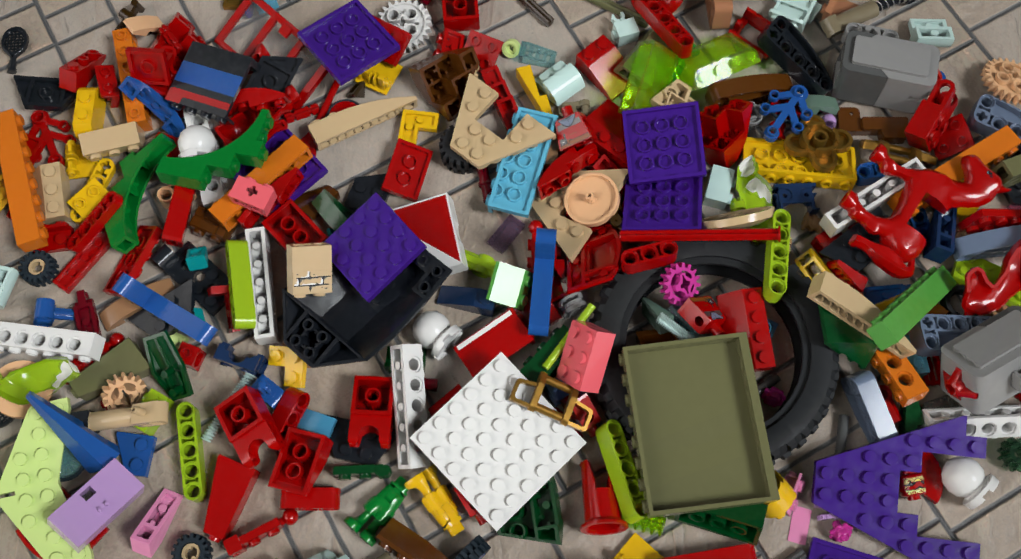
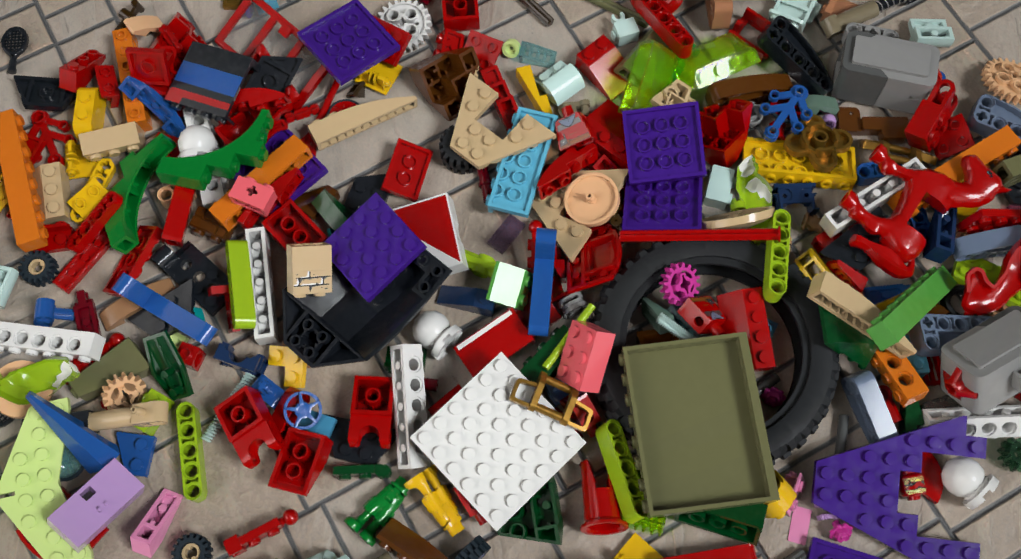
(197, 258): teal slope -> none
(228, 496): red slope -> none
(302, 410): none -> blue wheel
(317, 500): red beam -> none
(415, 121): yellow plate -> none
(656, 250): red beam -> none

